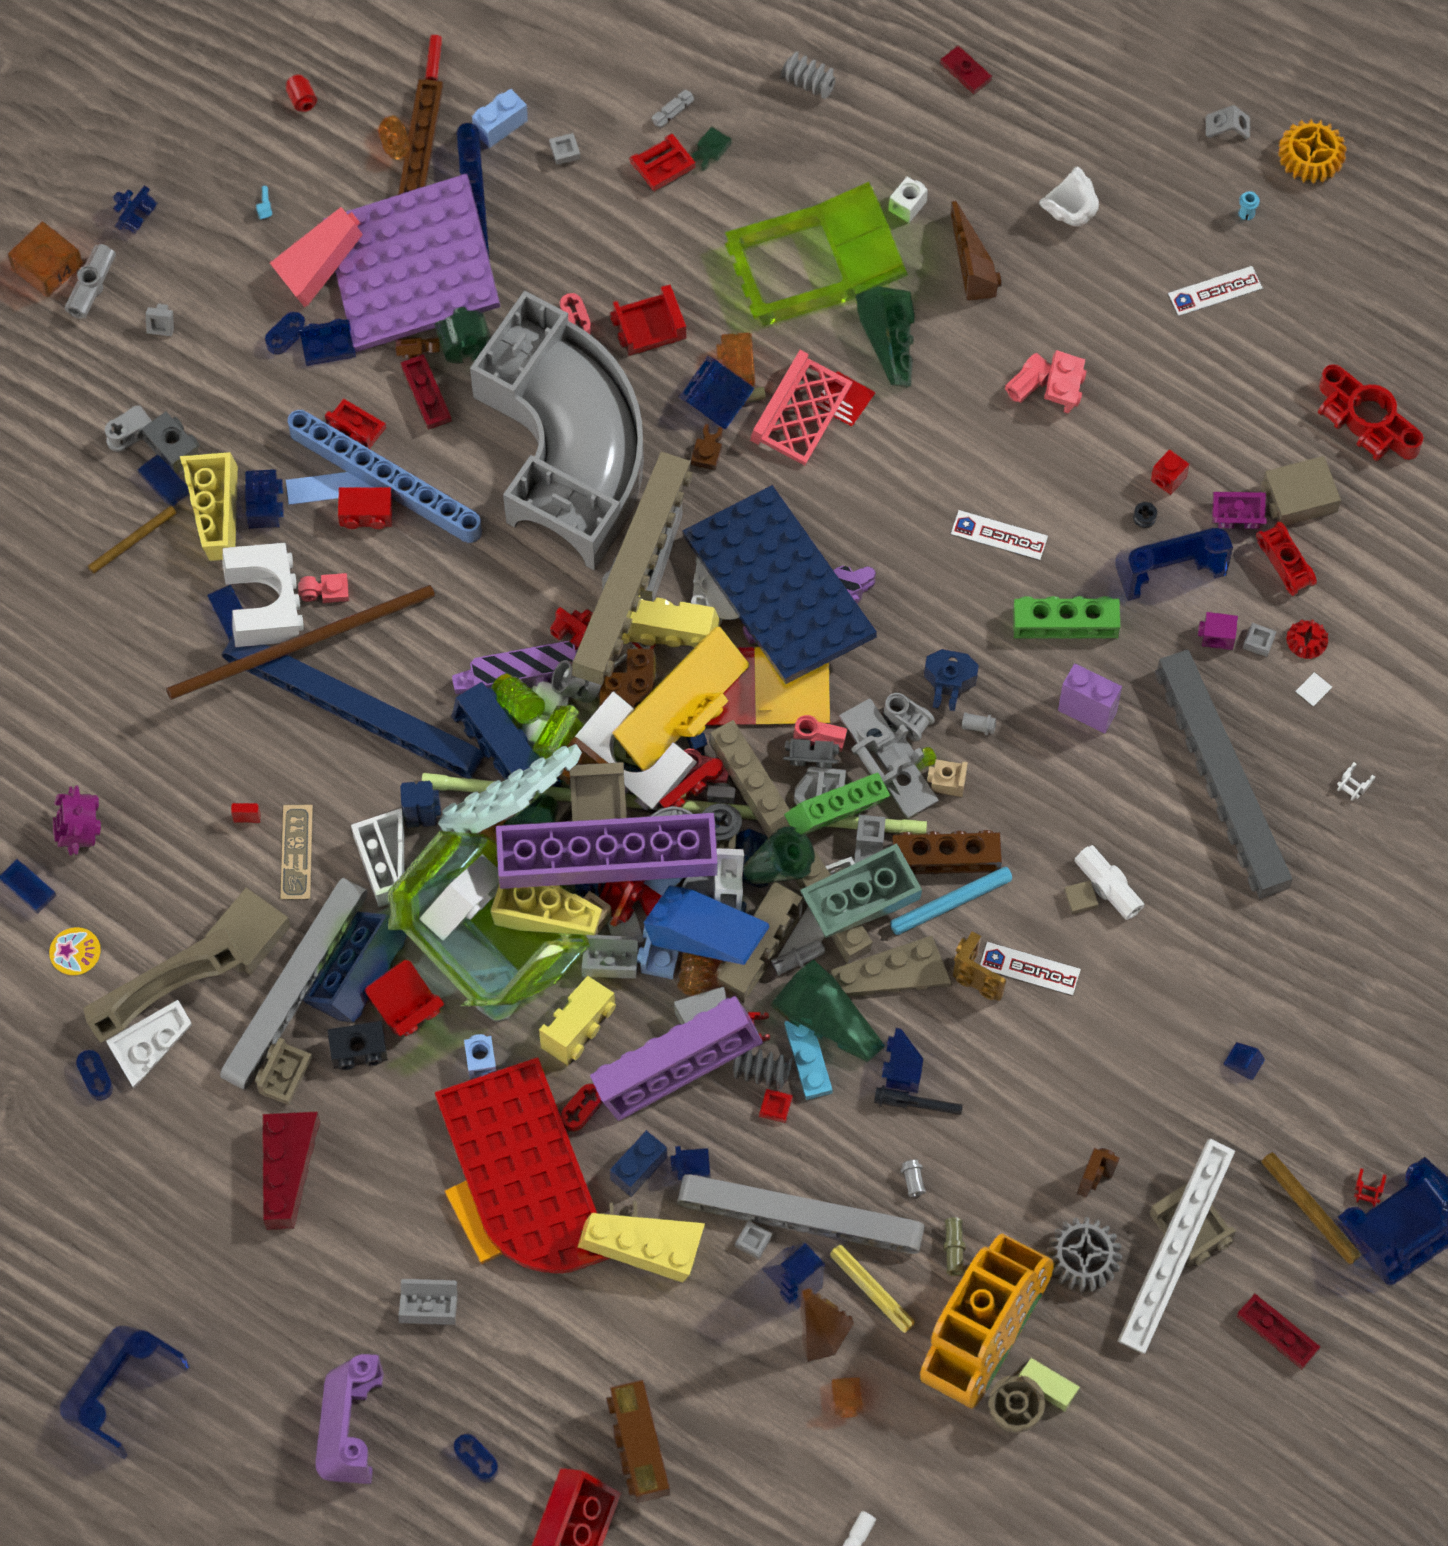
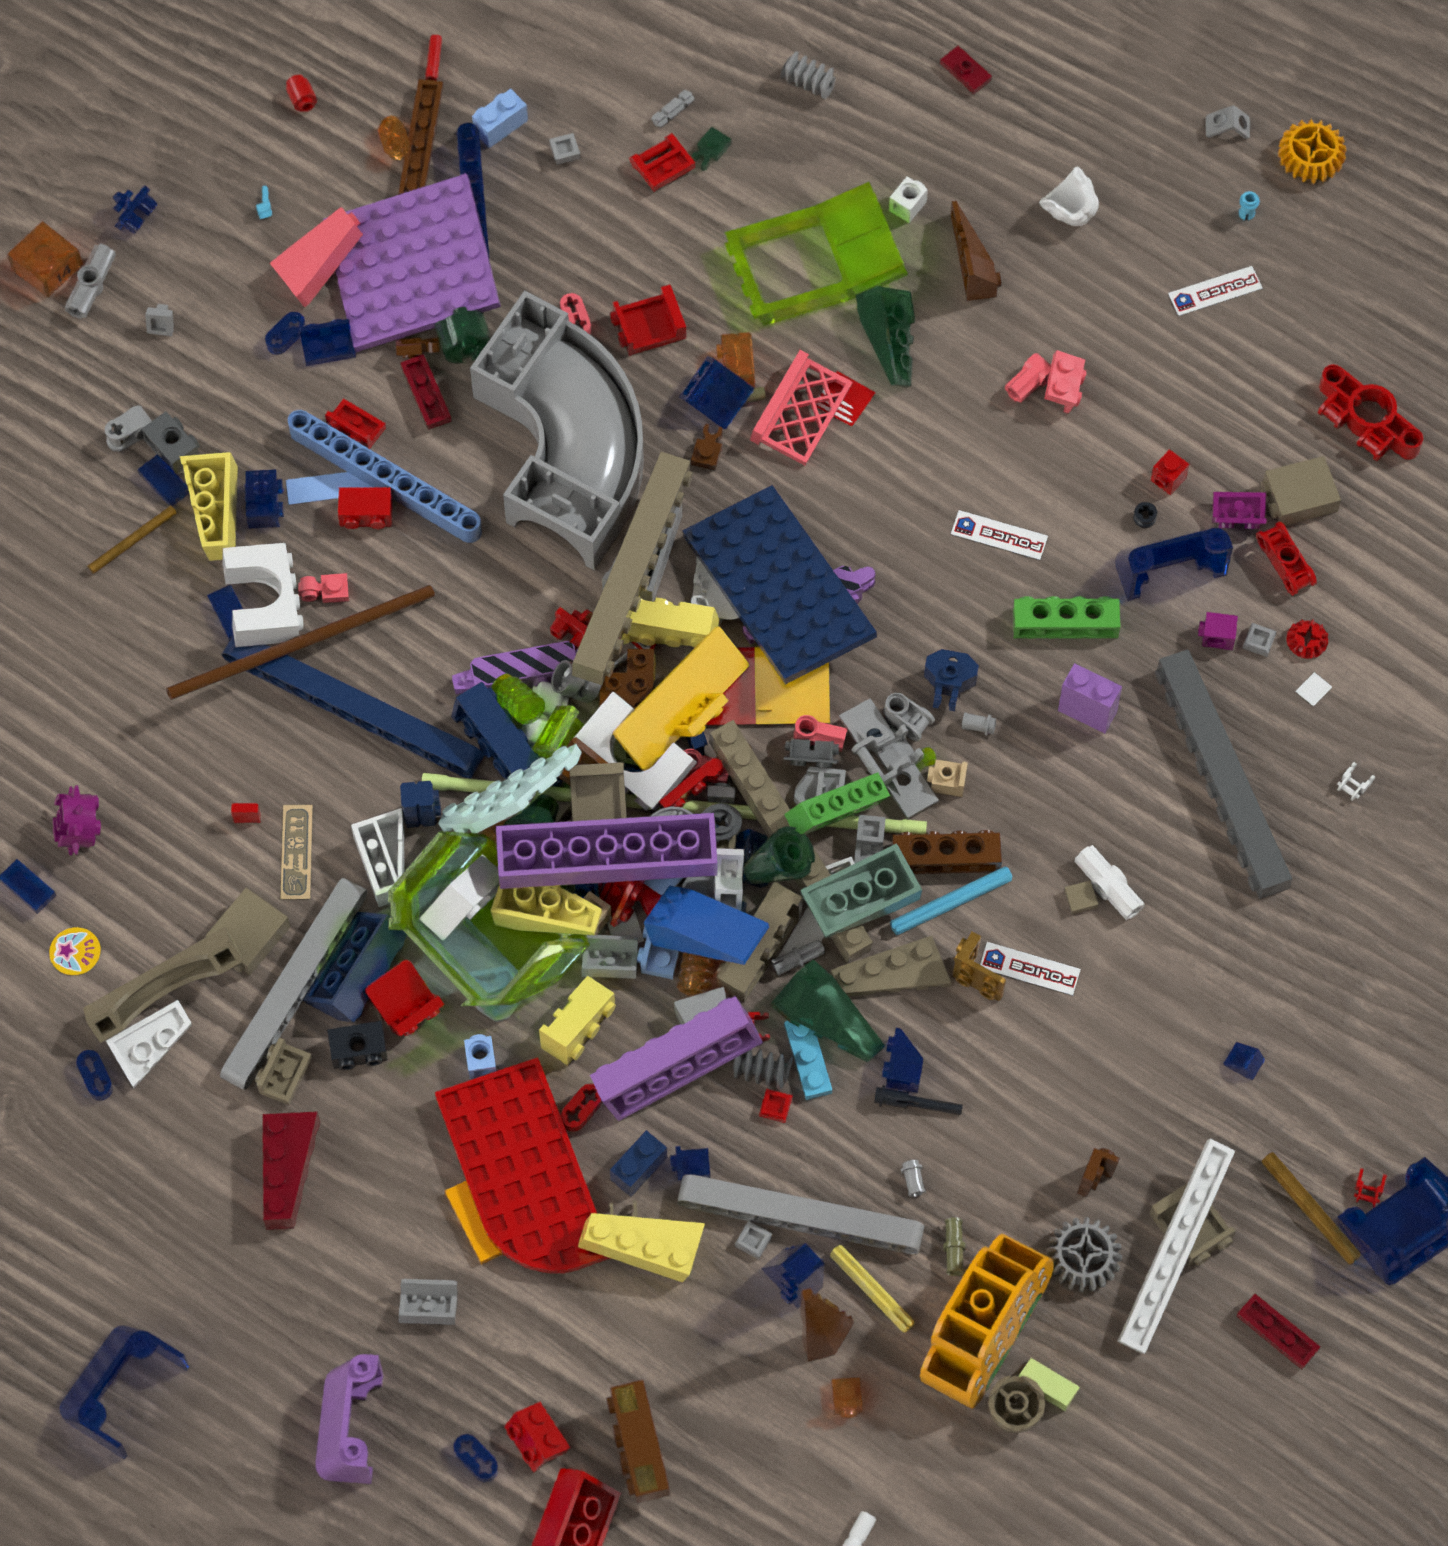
(536, 1436): none -> red bracket

